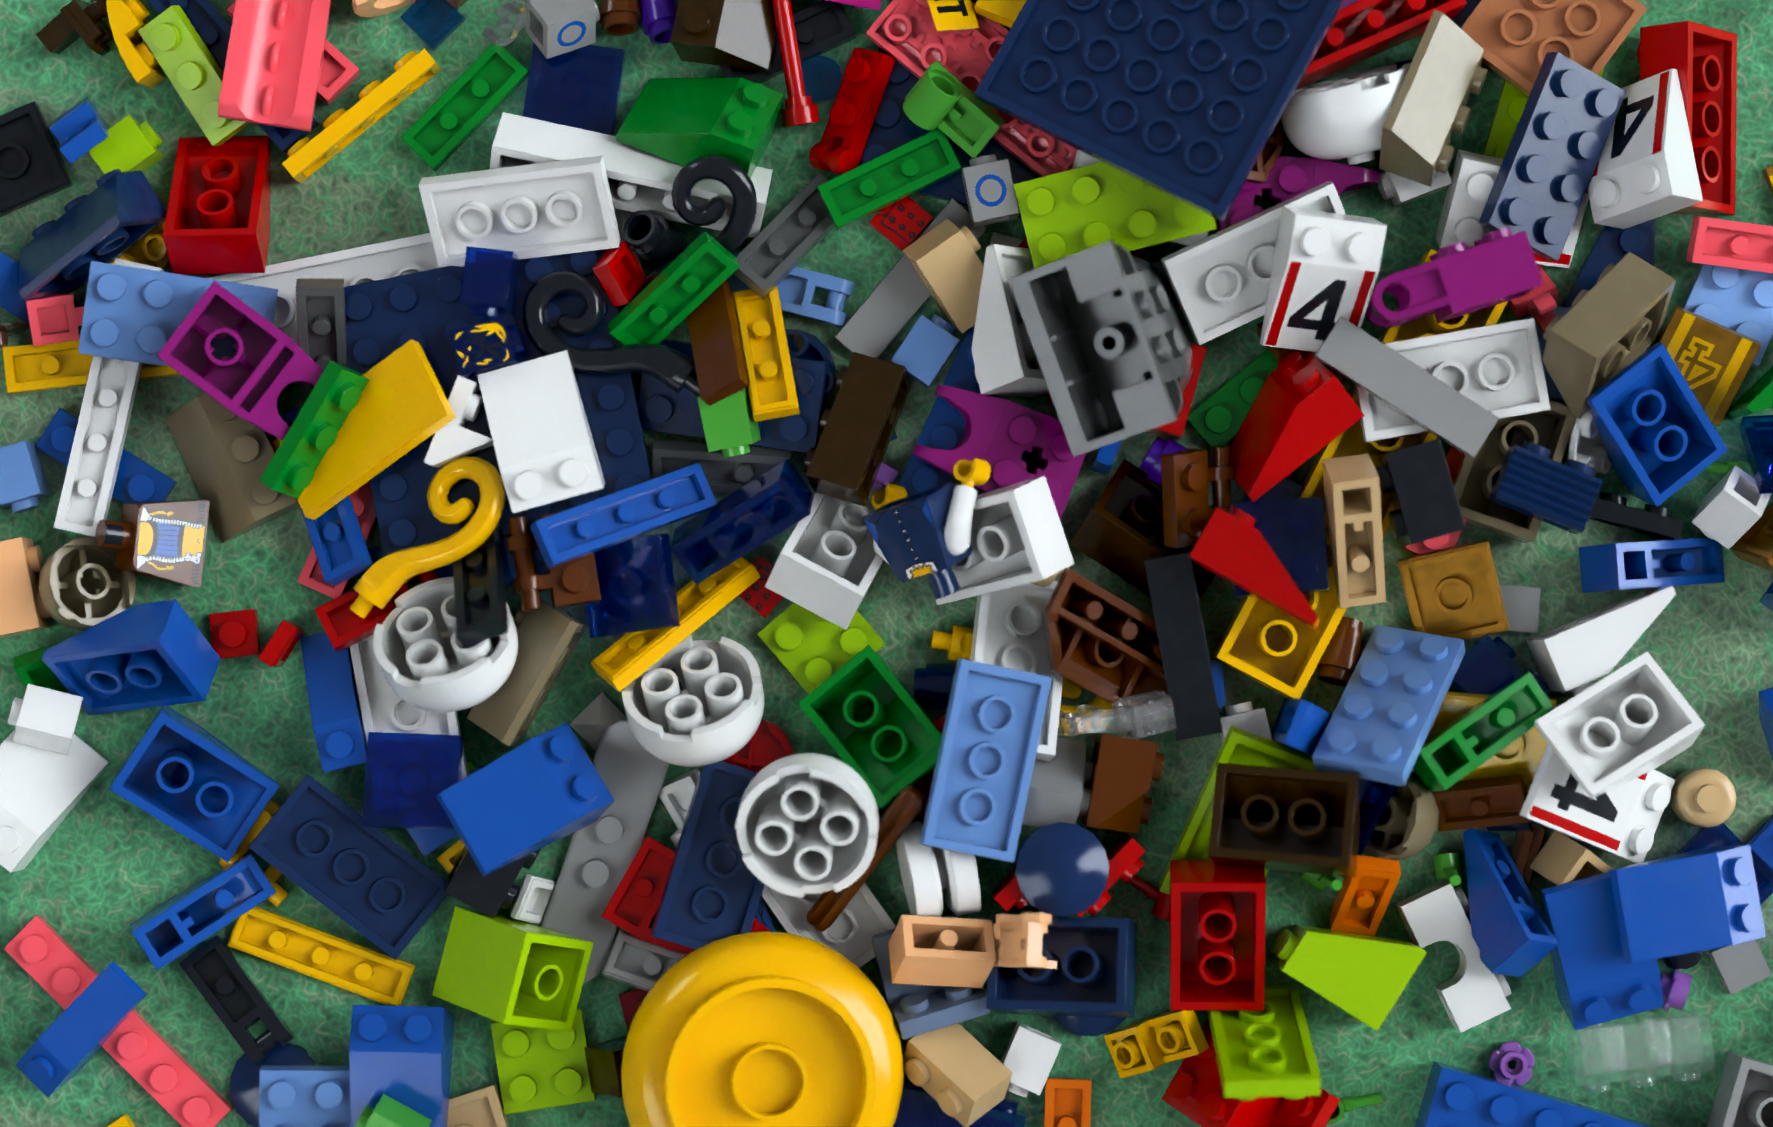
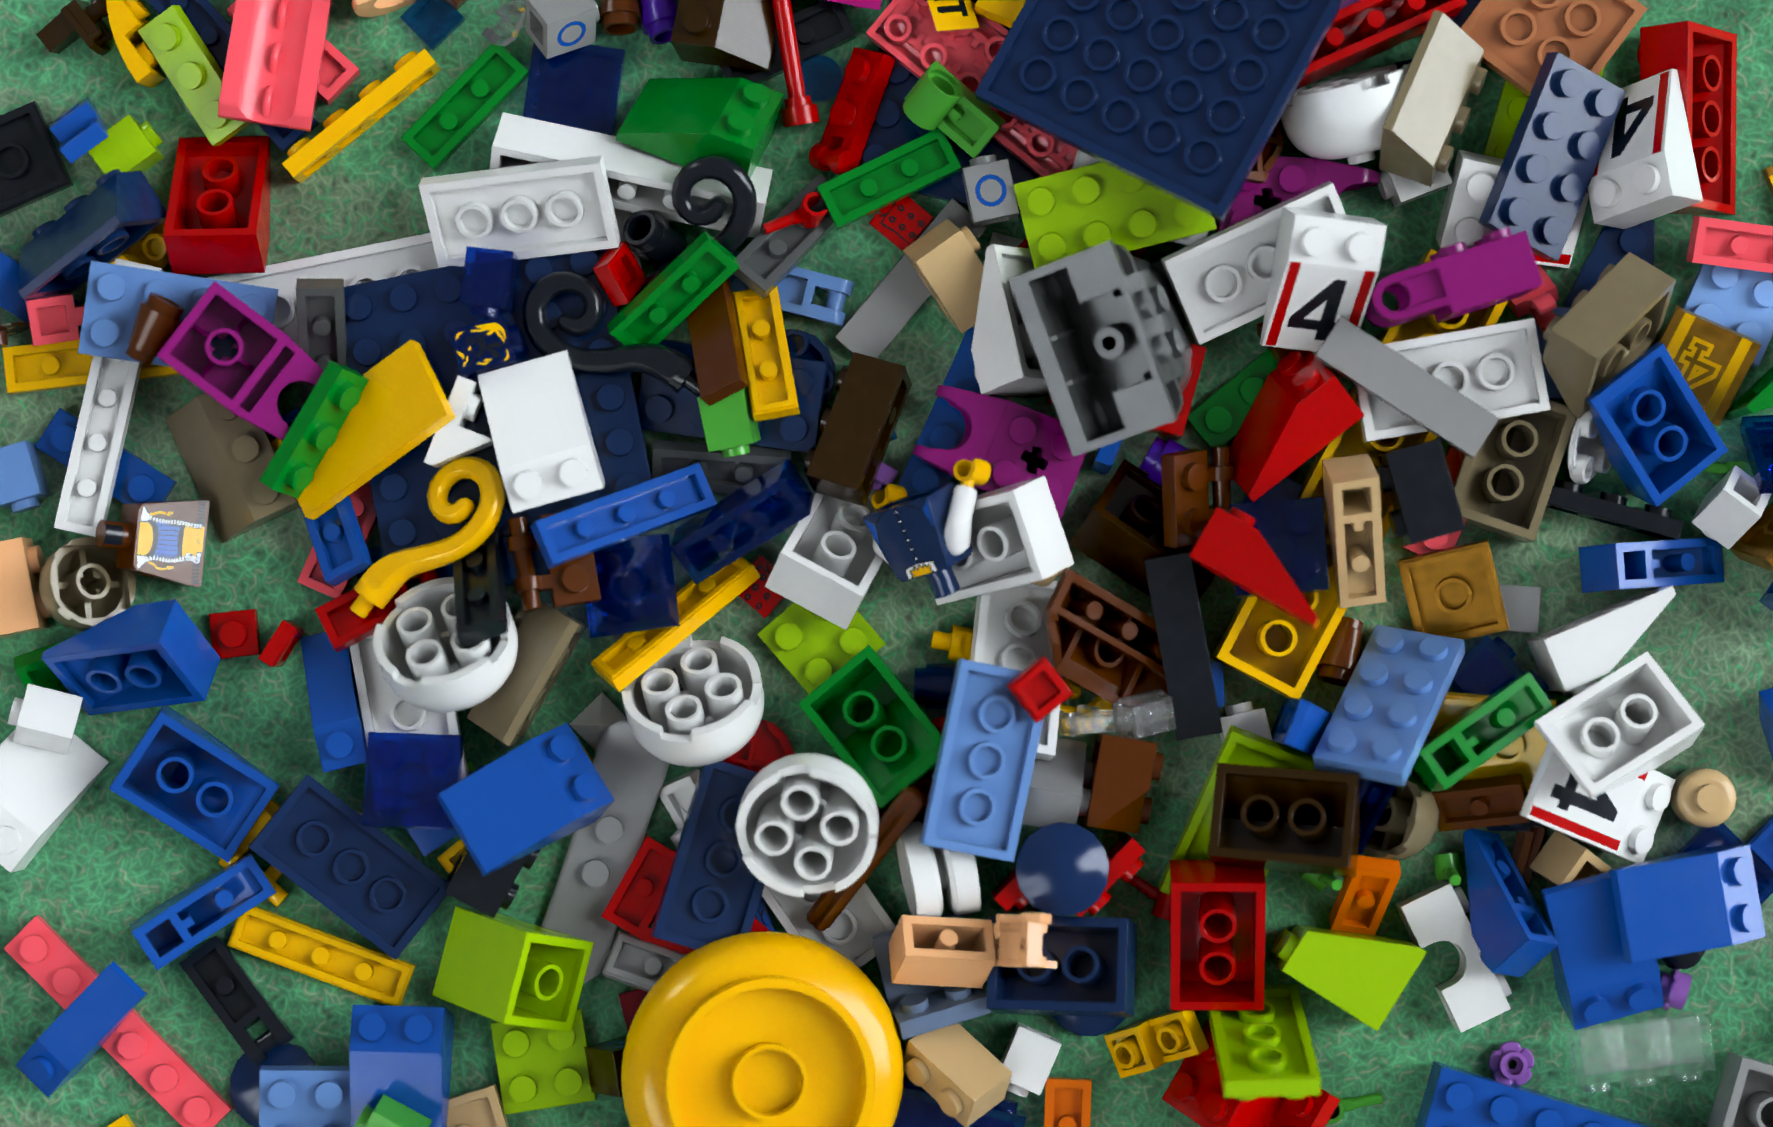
(153, 327): none -> reddish brown cone
(532, 899): white slope -> none
(802, 215): none -> red hand
(927, 349): medium blue brick -> none
(1039, 689): none -> red tile
(1546, 488): dark blue brick -> none
(1740, 965): light grey tile -> none

